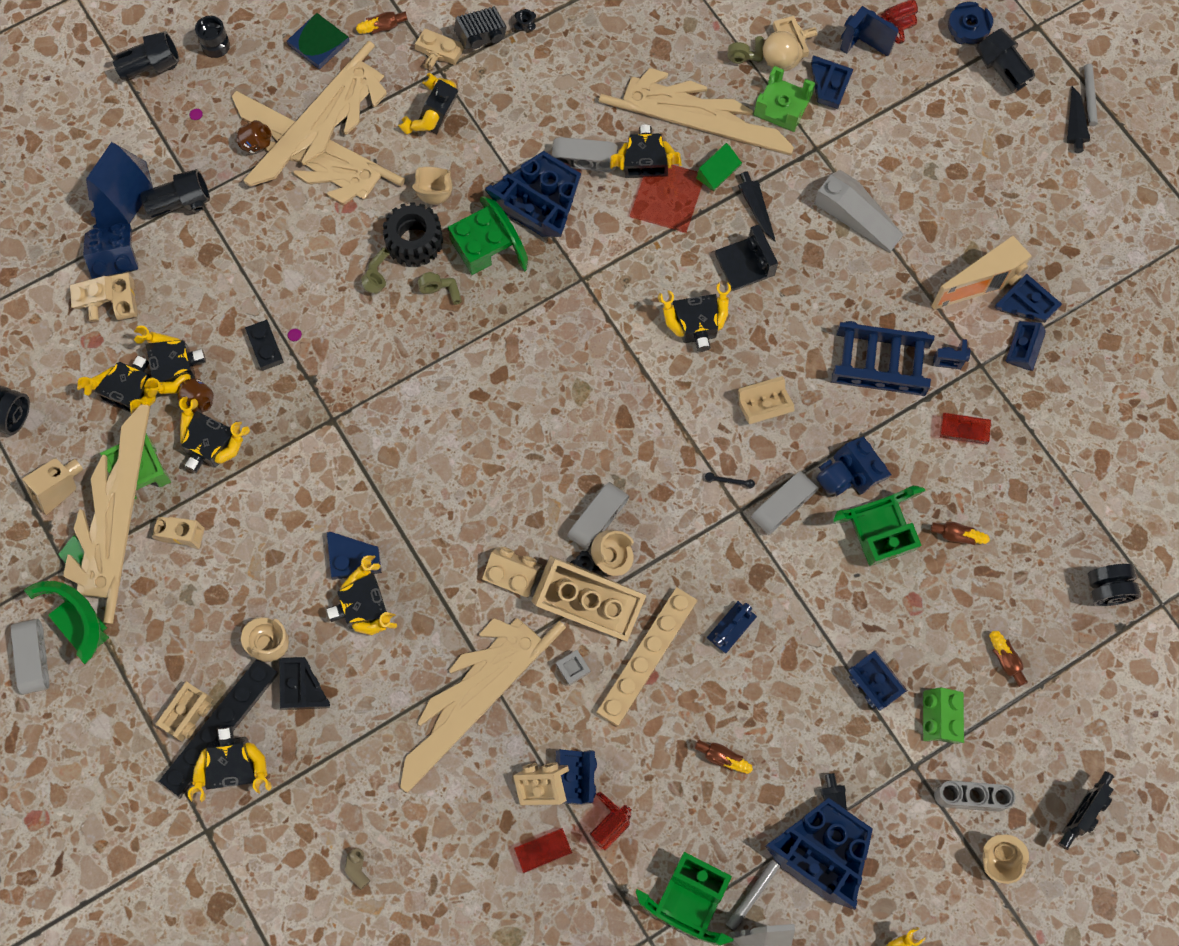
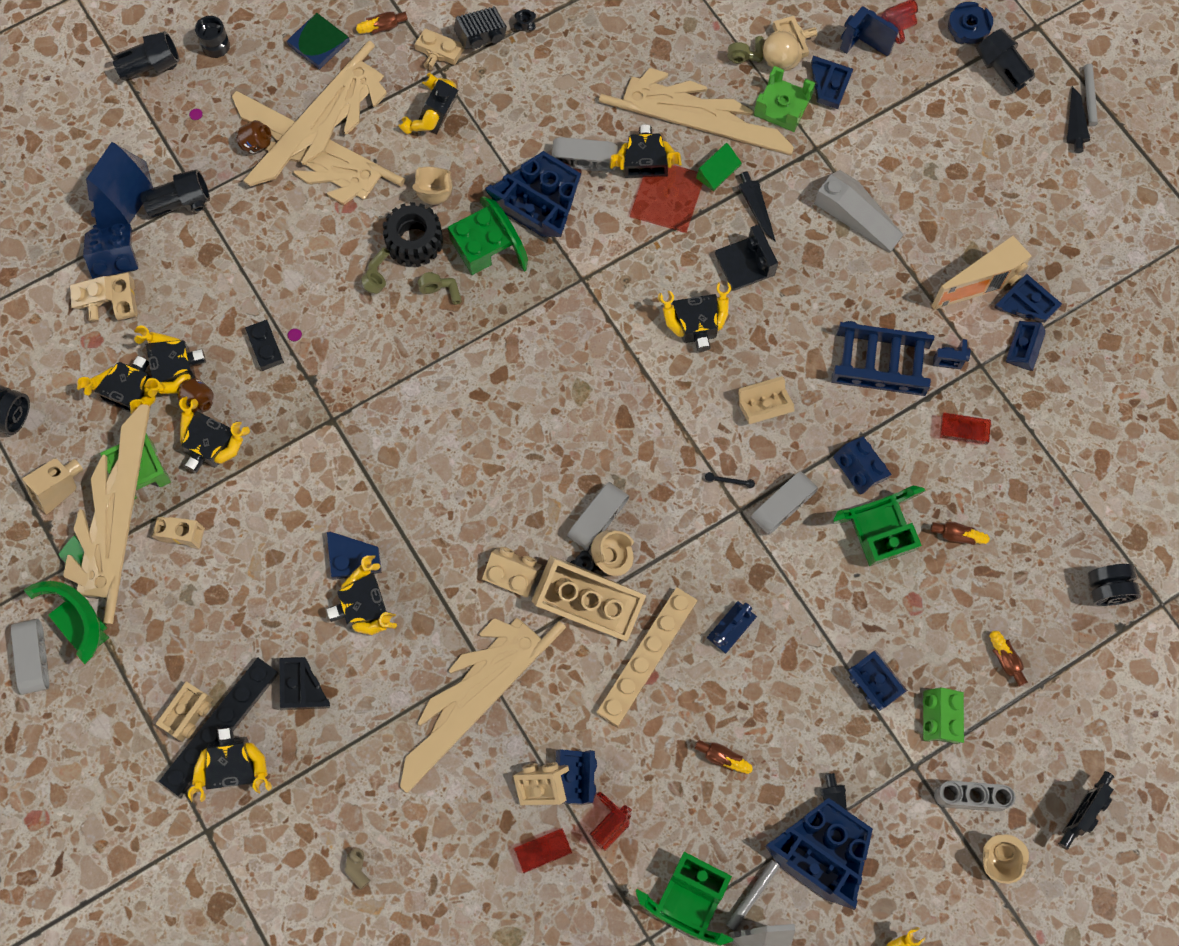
(265, 639): tan helmet -> none
(573, 667): light grey plate -> none
(834, 477): dark blue head -> none

